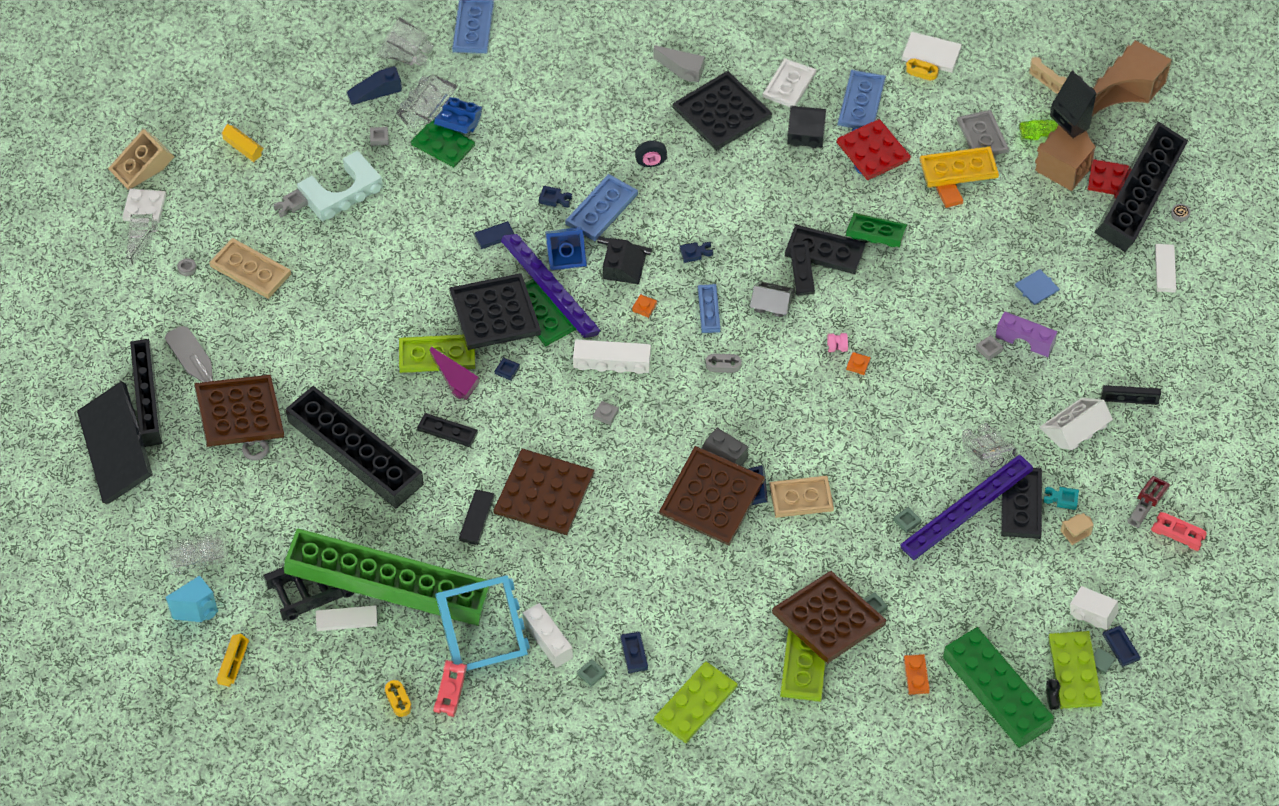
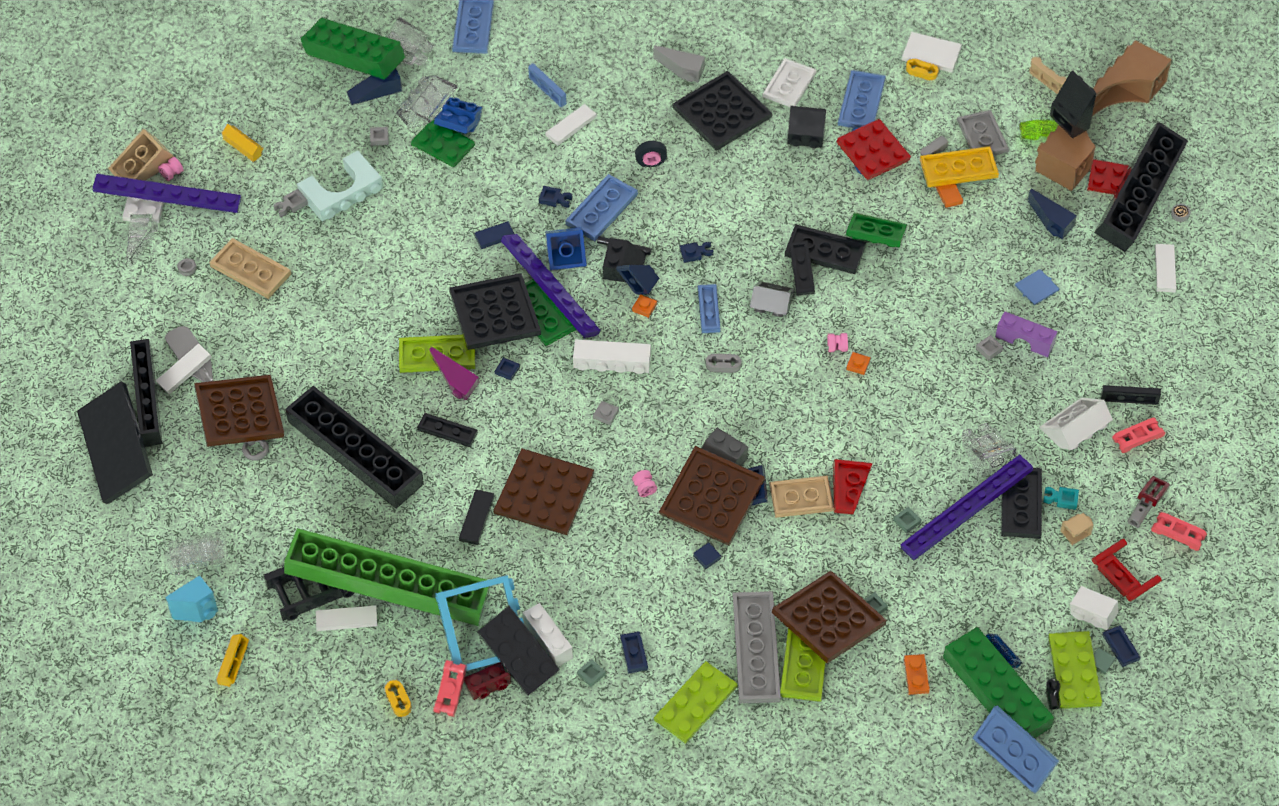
(166, 193): none -> dark purple plate
(171, 168): none -> bright pink wheel
(183, 368): none -> white tile
(353, 48): none -> green brick
(487, 681): none -> dark red bracket
(518, 650): none -> black plate
(547, 85): none -> medium blue tile
(571, 124): none -> white tile
(639, 277): none -> dark blue slope
(644, 482): none -> bright pink wheel
(707, 555): none -> dark blue tile
(756, 647): none -> light grey plate
(848, 484): none -> red wing
(935, 147): none -> light grey bar
(1004, 650): none -> clear blue tile
(1015, 749): none -> medium blue tile
(1052, 215): none -> dark blue slope
(1118, 574): none -> red plate
(1138, 434): none -> coral plate

